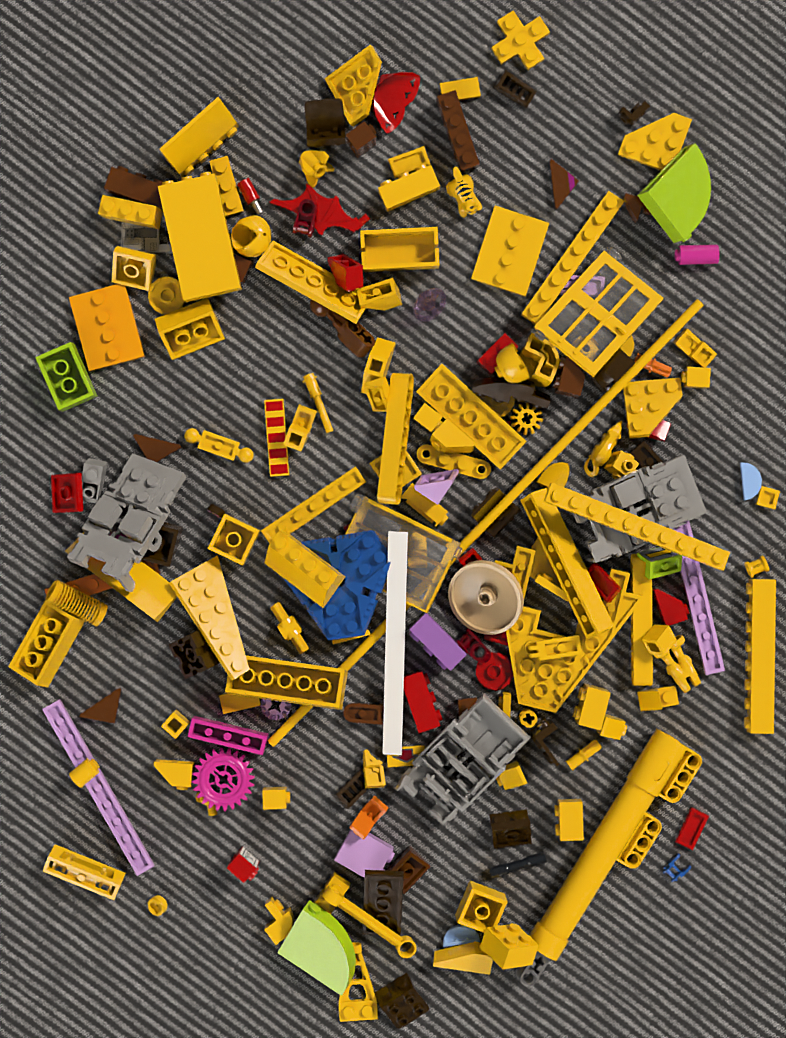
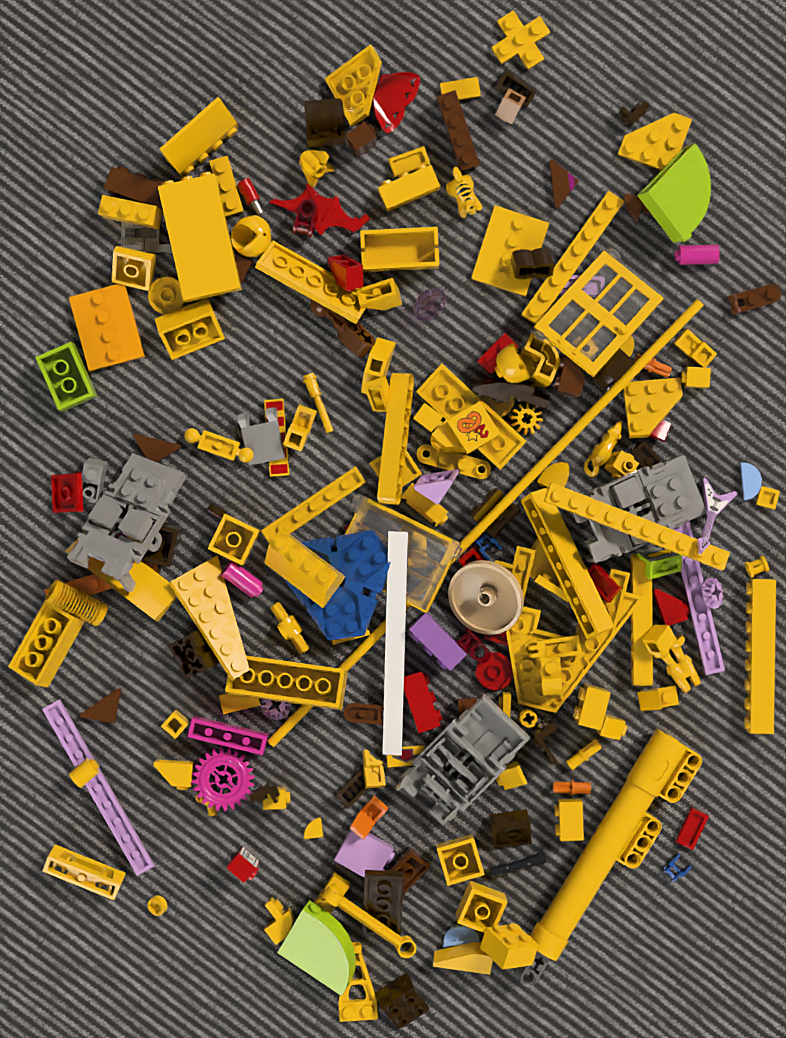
(242, 579): none -> dark pink brick
(261, 793): none -> dark brown bracket
(262, 438): none -> light grey flag
(314, 829): none -> yellow tile
(460, 859): none -> yellow brick
(473, 427): none -> yellow tile
(482, 549): none -> blue piece
(510, 106): none -> medium nougat brick
(532, 263): none -> dark brown brick
(551, 675): none -> yellow brick
(572, 787): none -> orange axle
(714, 505): none -> lavender piece
(715, 600): none -> lavender gear
(754, 298): none -> reddish brown plate

